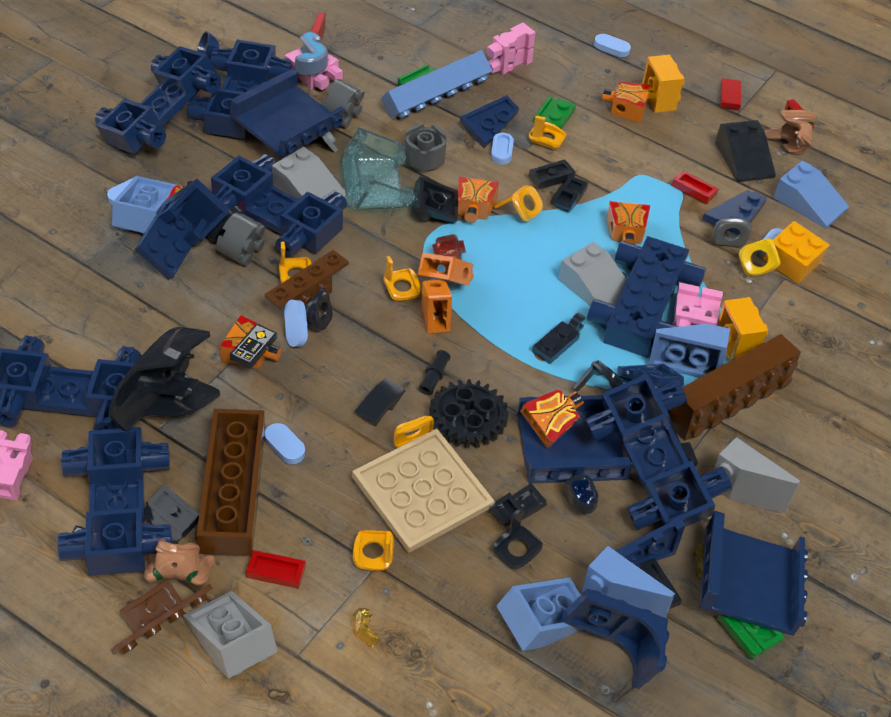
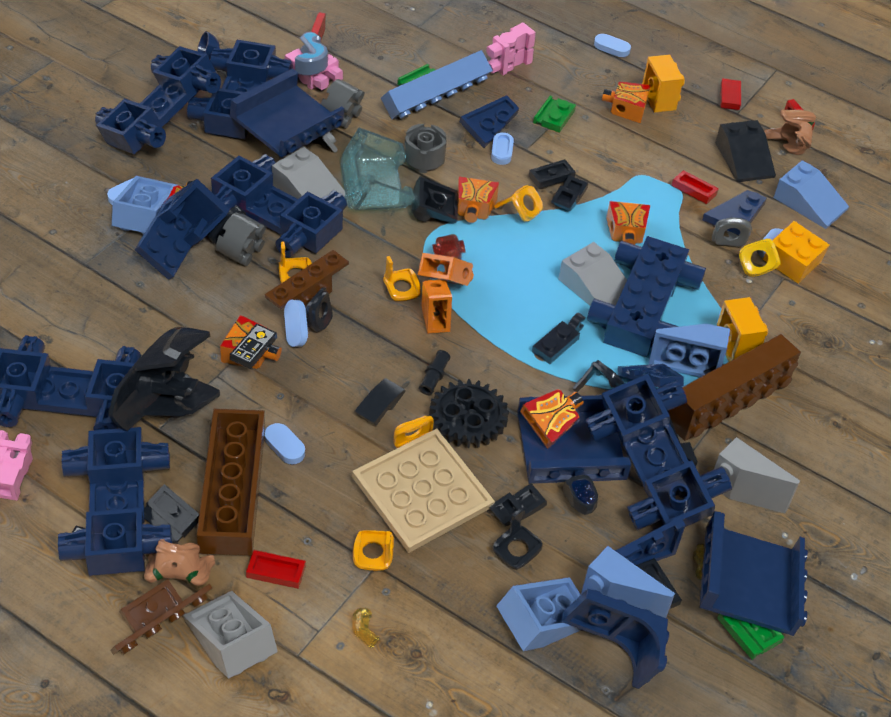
(541, 127): light orange piece -> none
(695, 309): bright pink hips -> none

